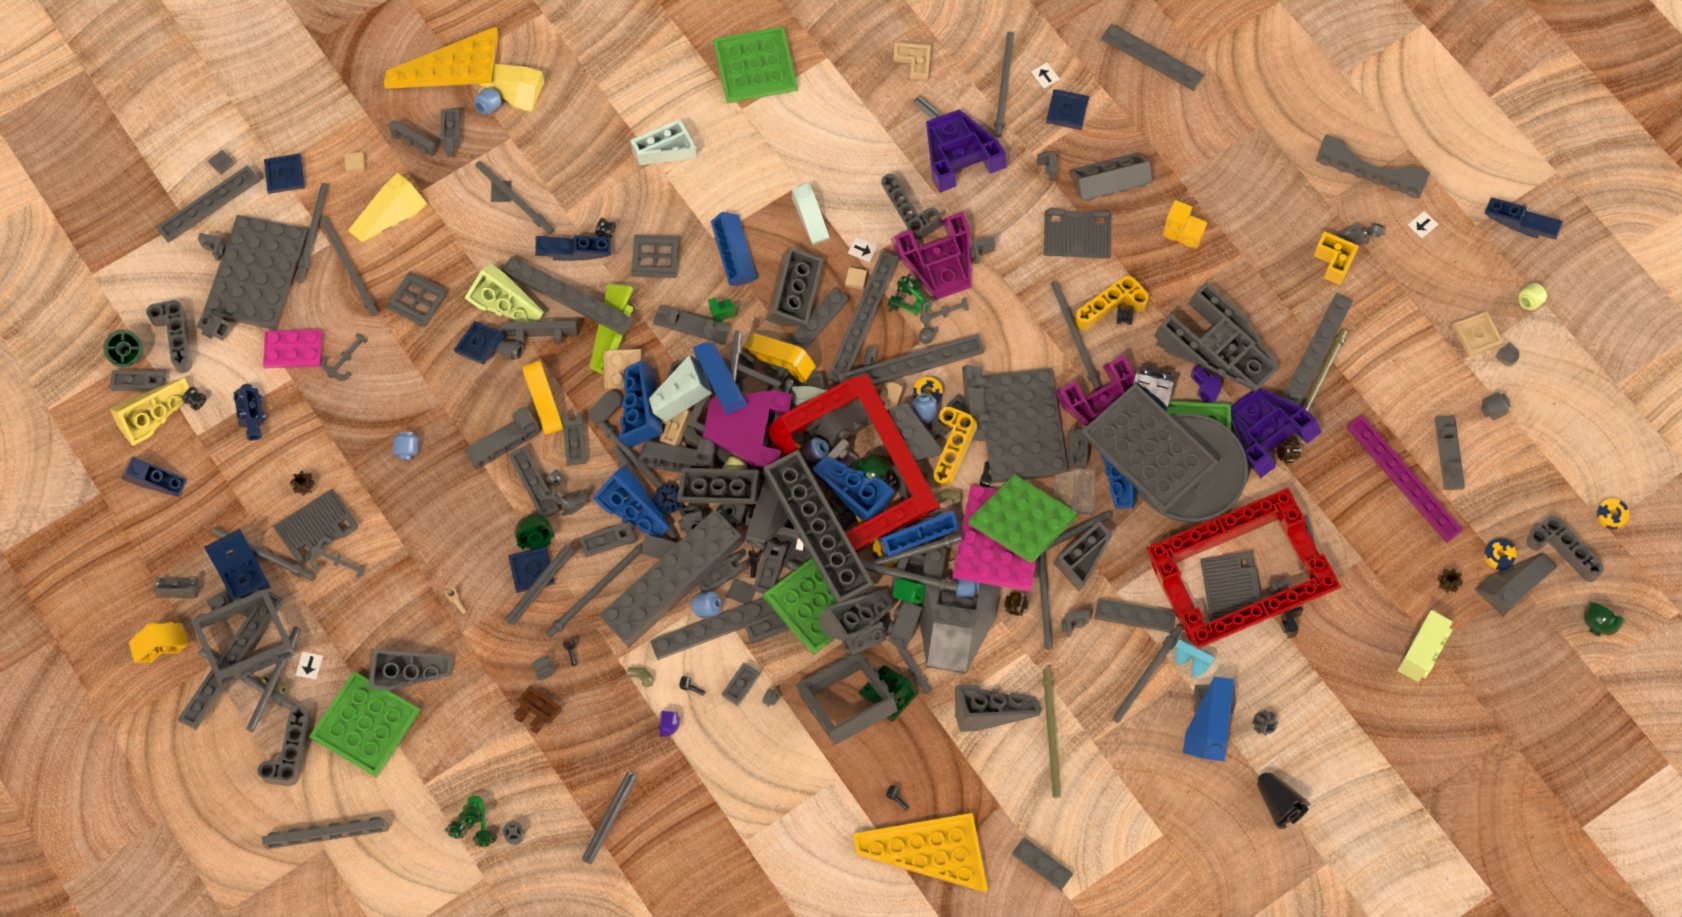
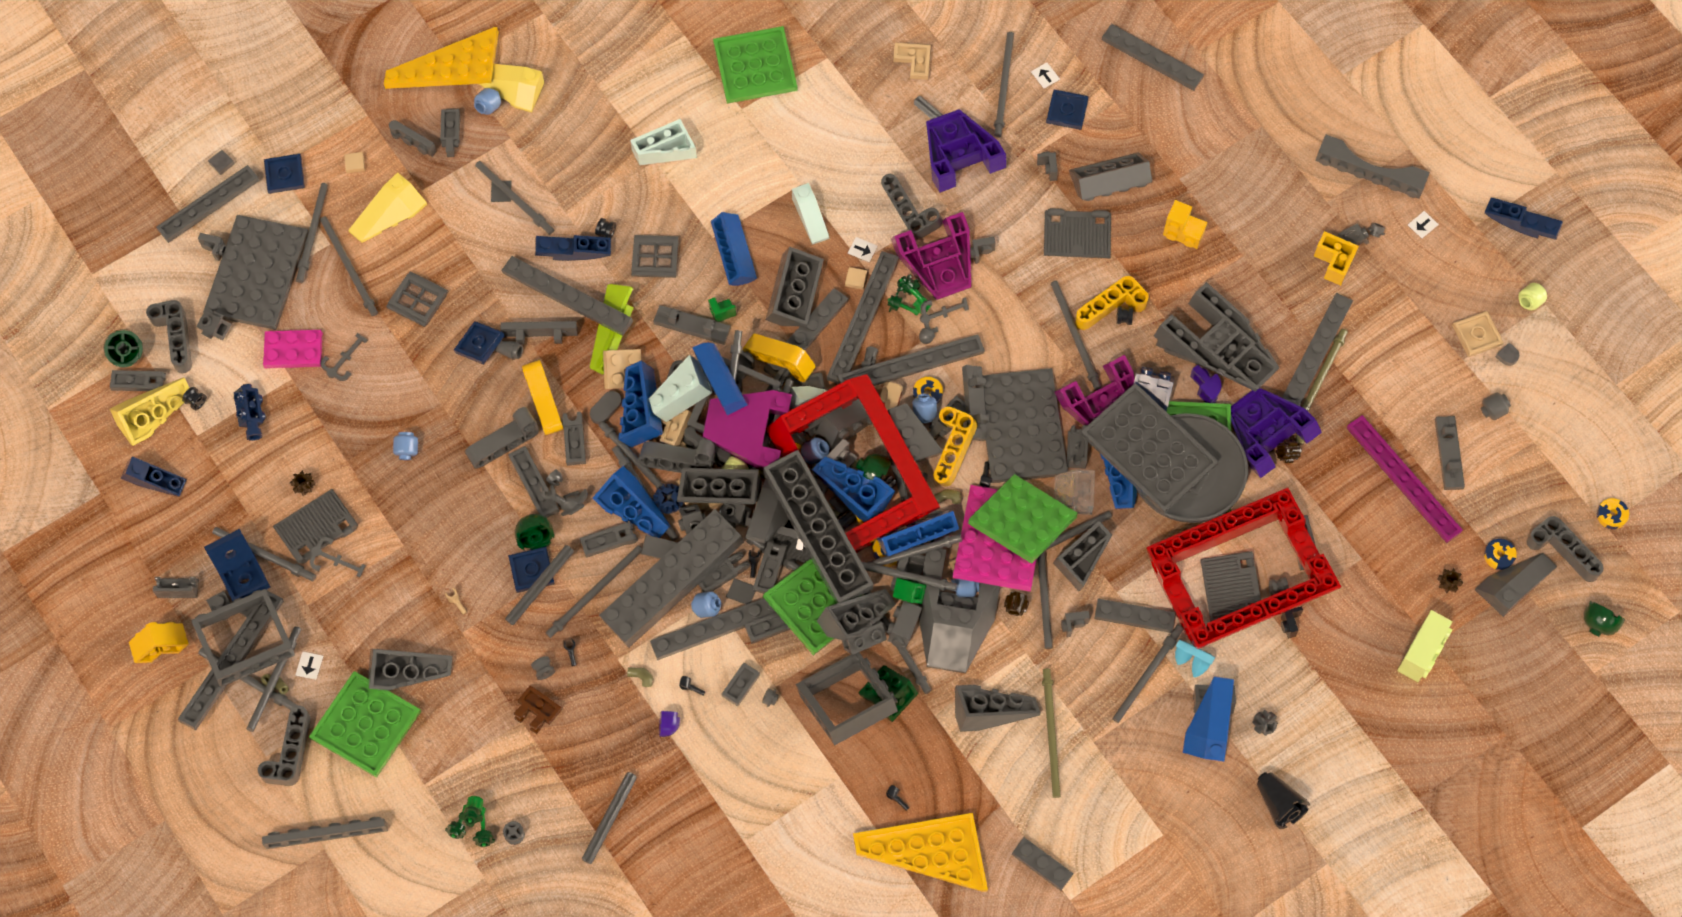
(499, 294): yellowish green wedge -> none

